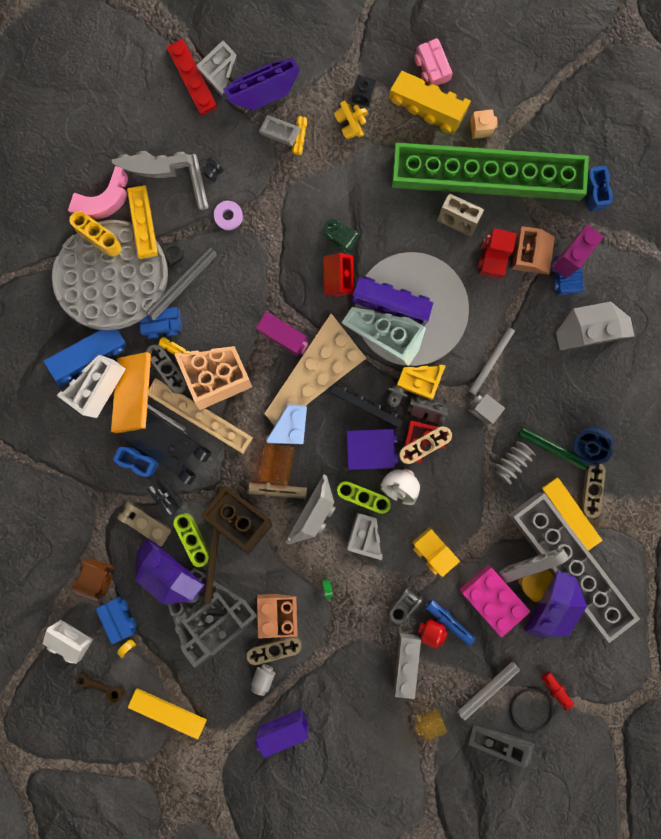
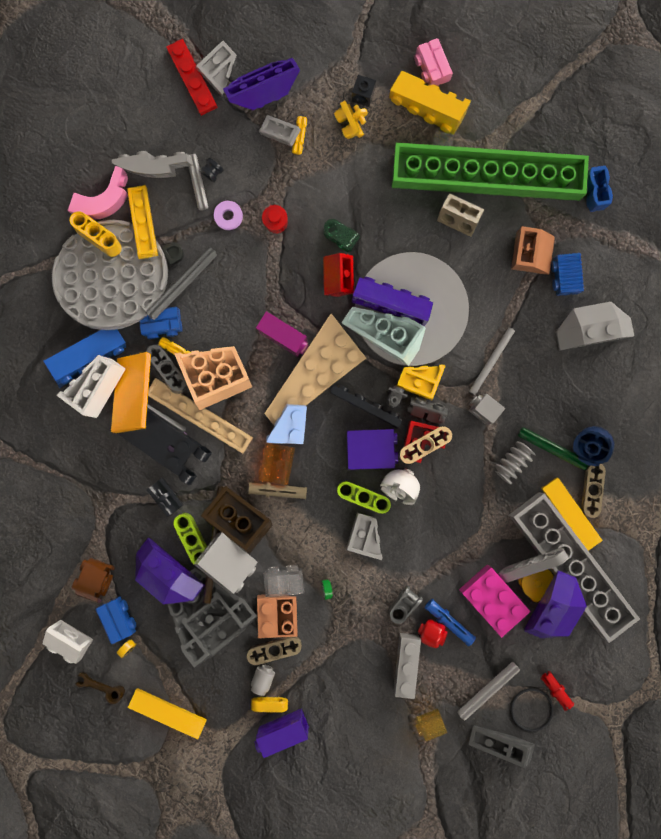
(132, 458): blue brick -> none
(145, 524): dark tan plate -> none
(226, 563): none -> light grey brick
(269, 704): none -> yellow beam
(275, 219): none -> red piece
(283, 582): none -> clear brick
(316, 510): light grey wedge -> none
(439, 556): yellow brick -> none
(483, 124): light nougat brick -> none
(497, 249): red brick -> none
(577, 251): magenta brick -> none

